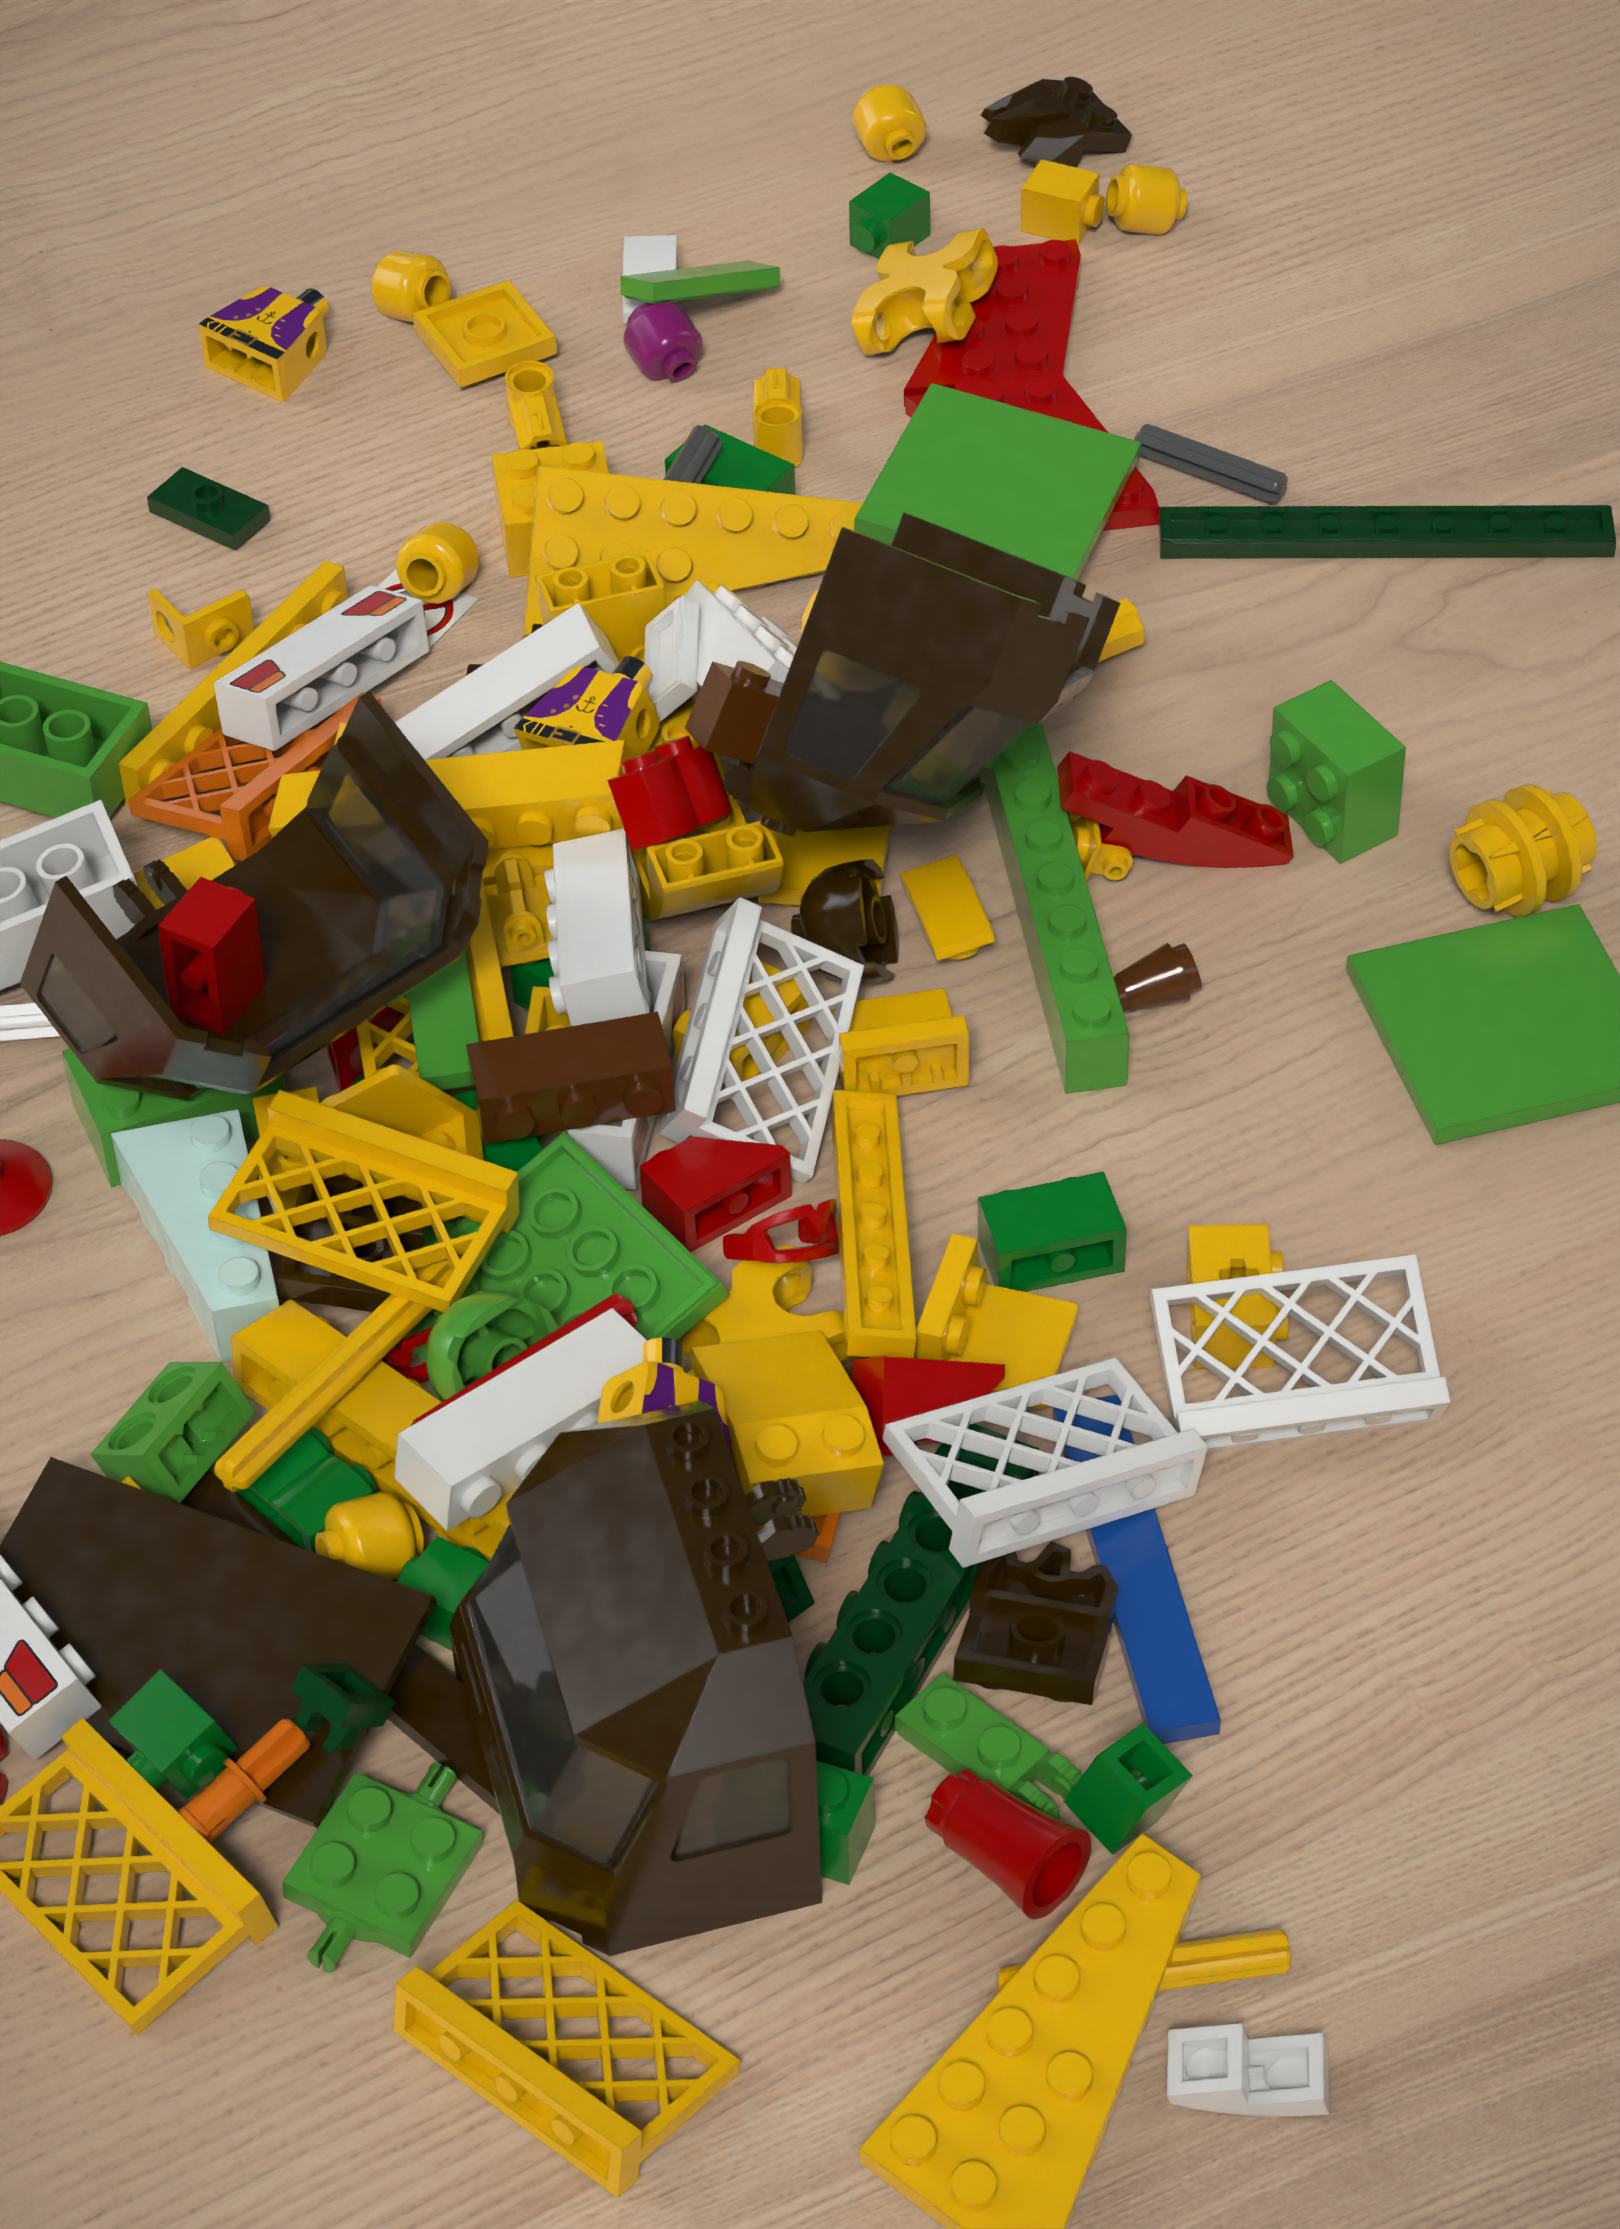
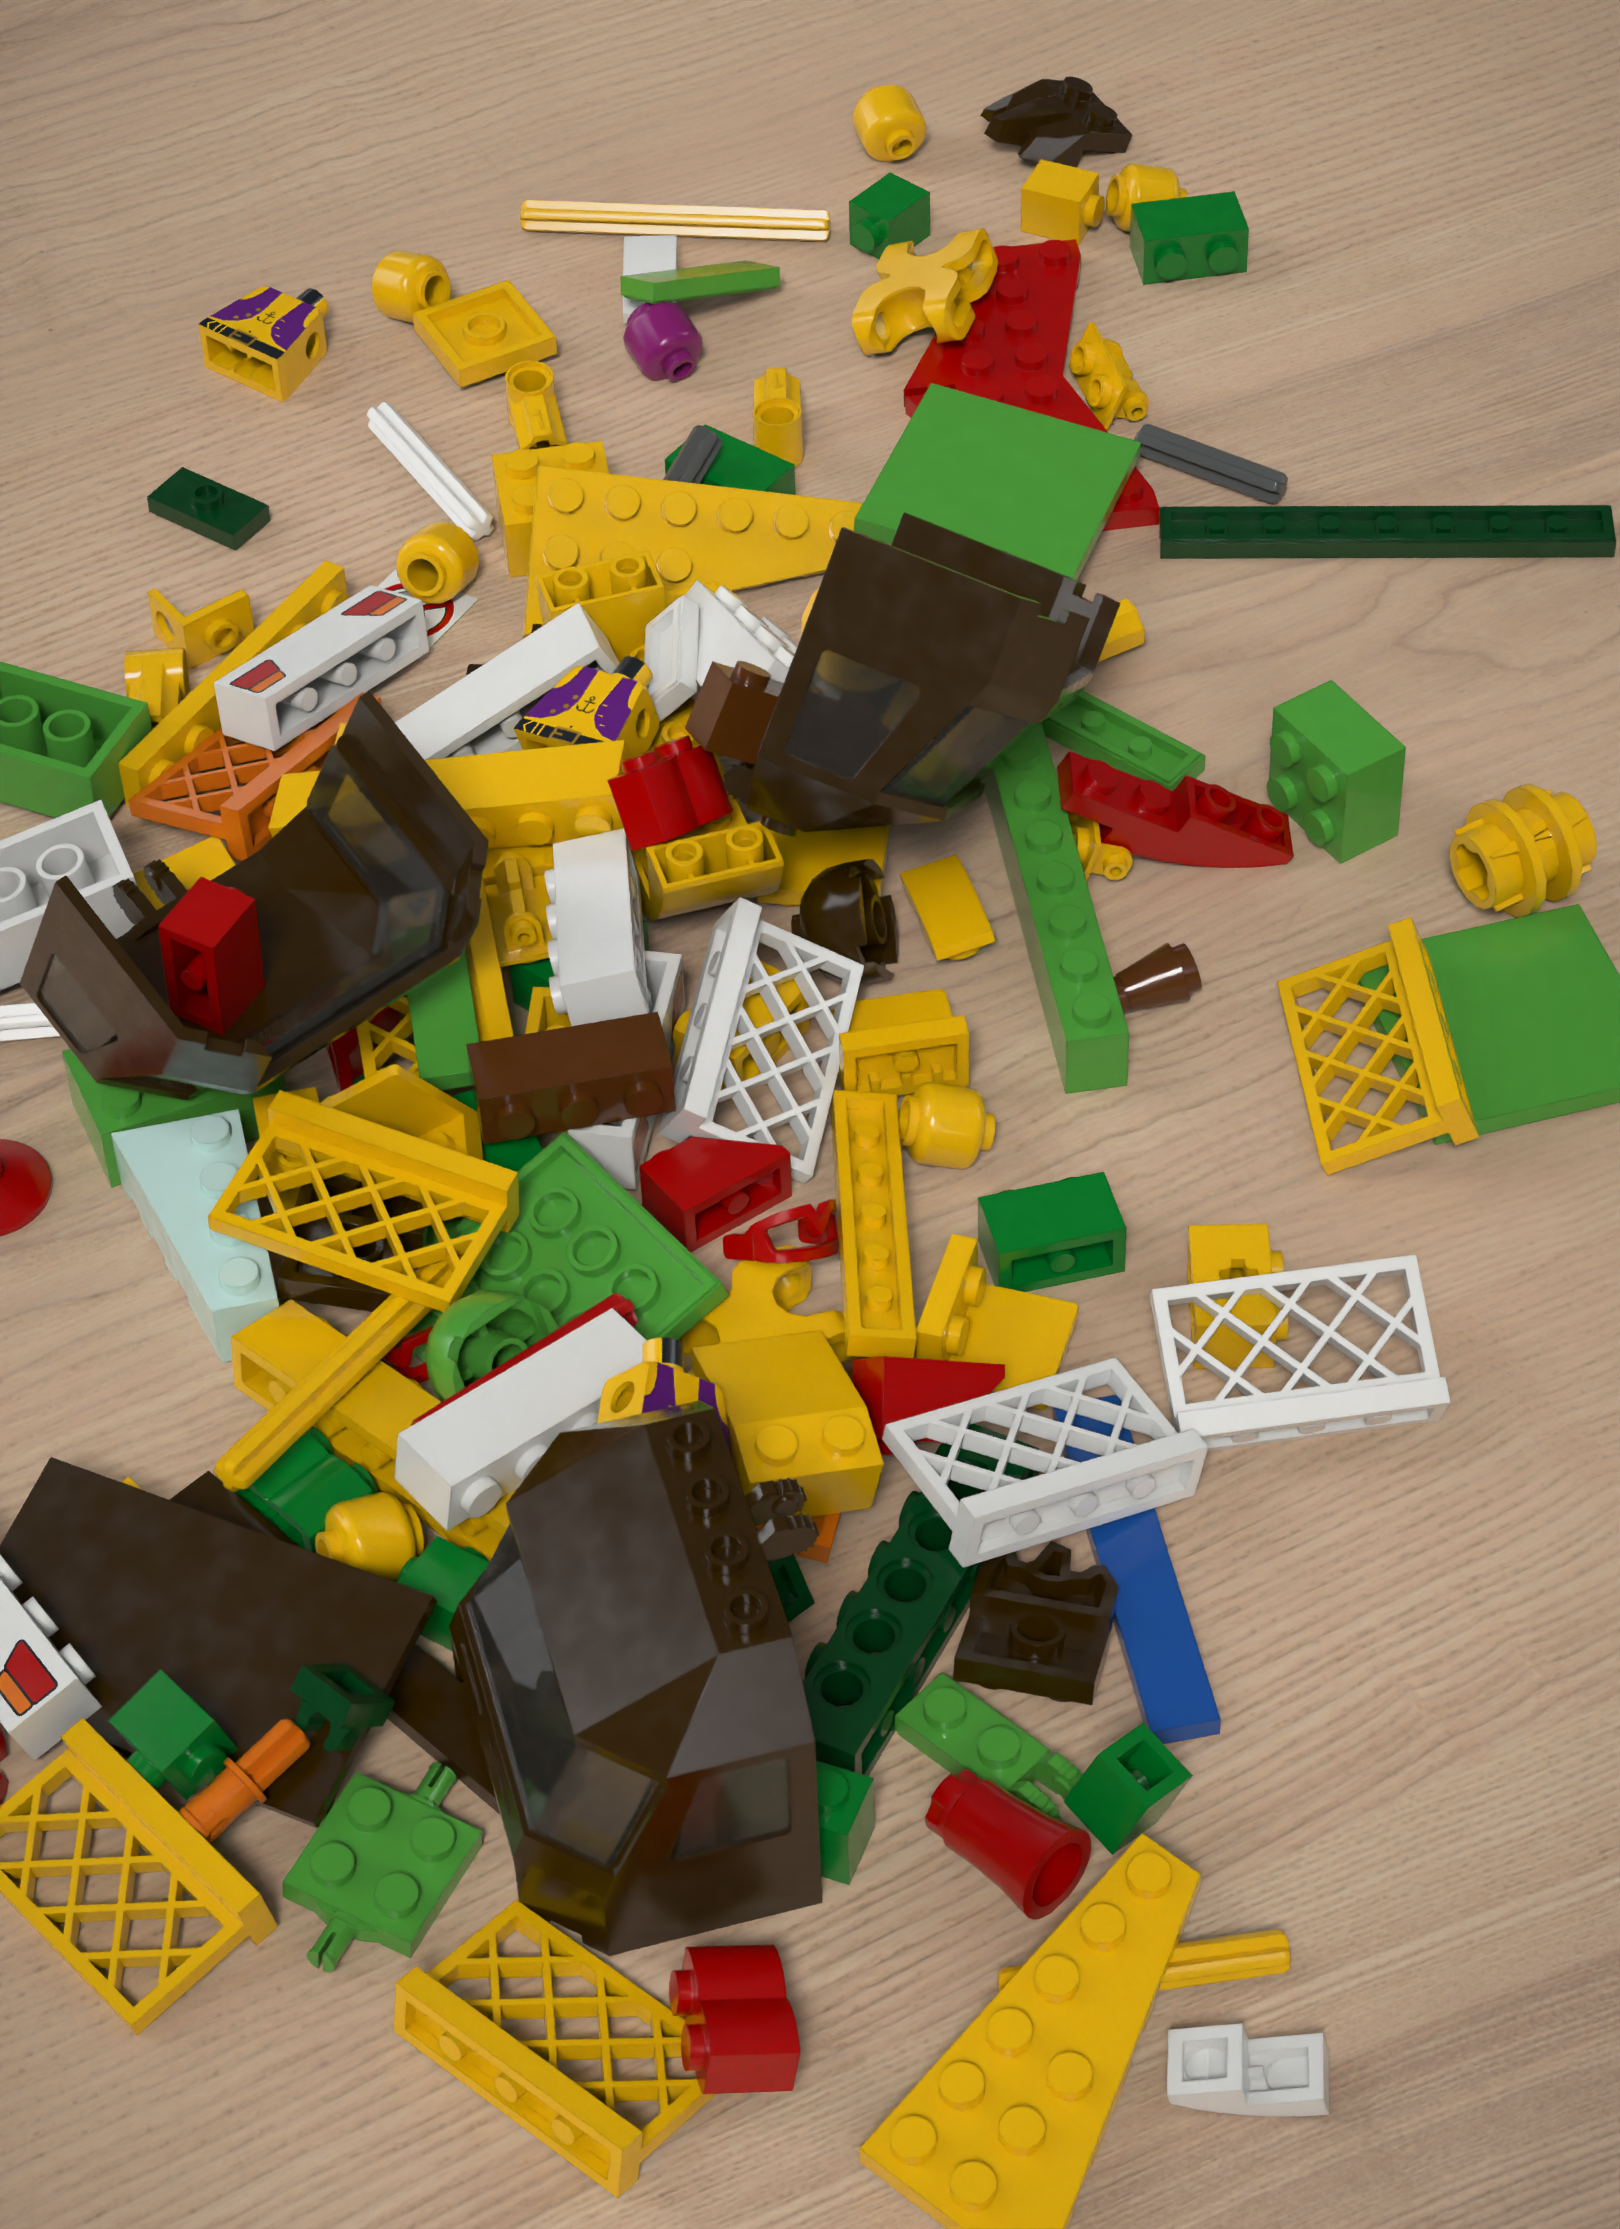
(157, 678): none -> yellow piece
(175, 1429): bright green brick -> none
(430, 471): none -> white axle
(675, 220): none -> yellow axle
(736, 2019): none -> red brick
(945, 1125): none -> yellow head
(1106, 378): none -> yellow hinge
(1122, 742): none -> bright green tile
(1189, 237): none -> green brick
(1429, 1047): none -> yellow fence

